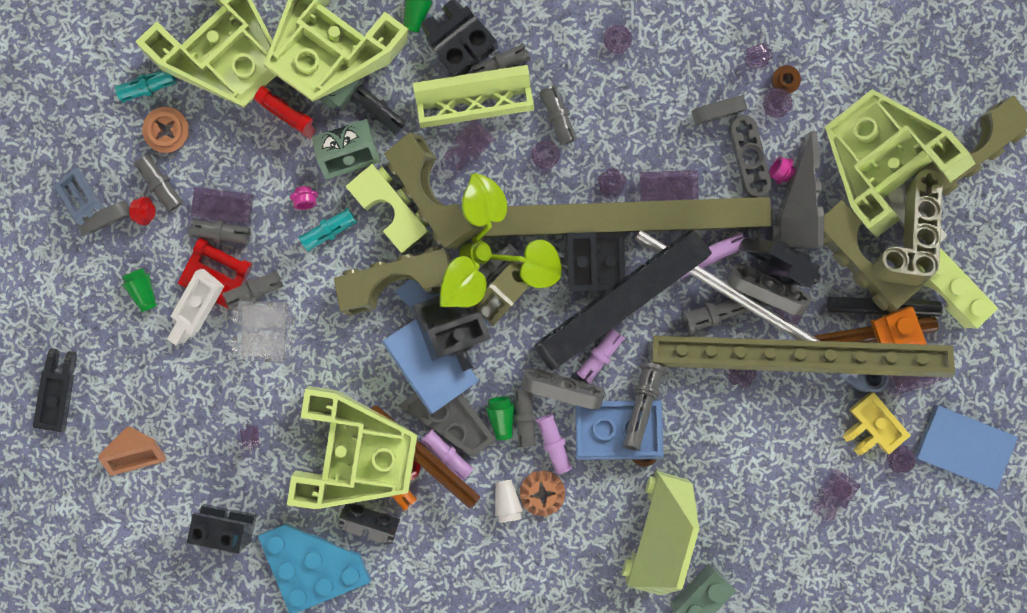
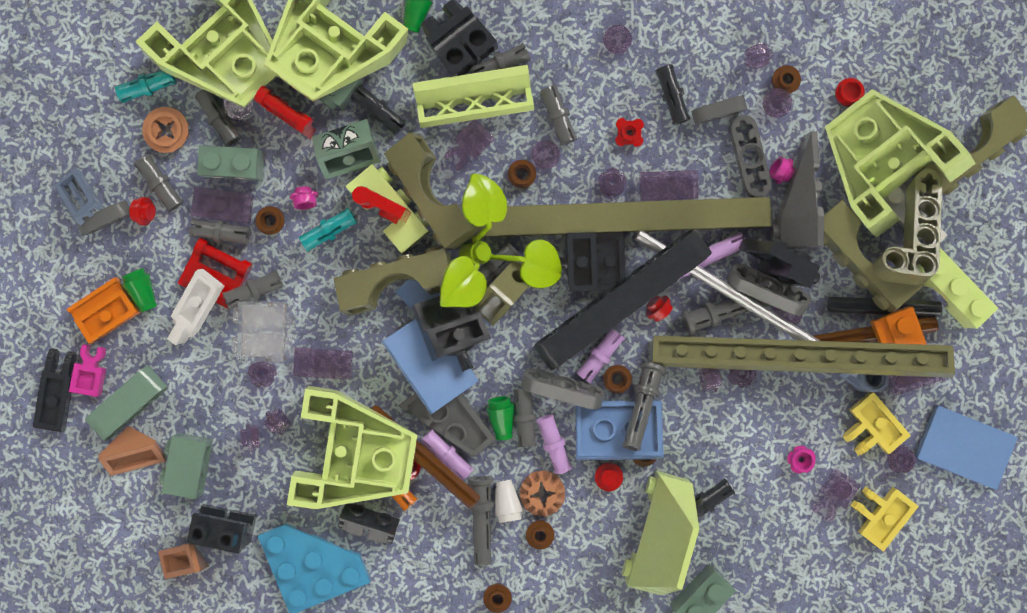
(88, 377): none -> dark pink plate
(103, 310): none -> orange plate
(126, 403): none -> sand green beam
(181, 560): none -> nougat slope
(186, 465): none -> sand green brick
(217, 117): none -> dark grey pin
(231, 163): none -> sand green brick
(237, 112): none -> plate
(257, 379): none -> clear purple plate
(261, 216): none -> reddish brown plate
(277, 421): none -> clear purple plate
(323, 363): none -> clear purple plate
(388, 209): none -> red plate
(481, 519): none -> dark grey pin
(502, 590): none -> reddish brown plate
(522, 164): none -> reddish brown plate
(540, 525): none -> reddish brown plate
(608, 476): none -> red plate
(625, 139): none -> red plate
(626, 378): none -> reddish brown plate
(658, 308): none -> red plate
(672, 94): none -> black pin
(710, 379): none -> clear purple plate
(713, 497): none -> black pin
(805, 466): none -> dark pink plate
(849, 91): none -> red plate
(887, 518): none -> light yellow hinge

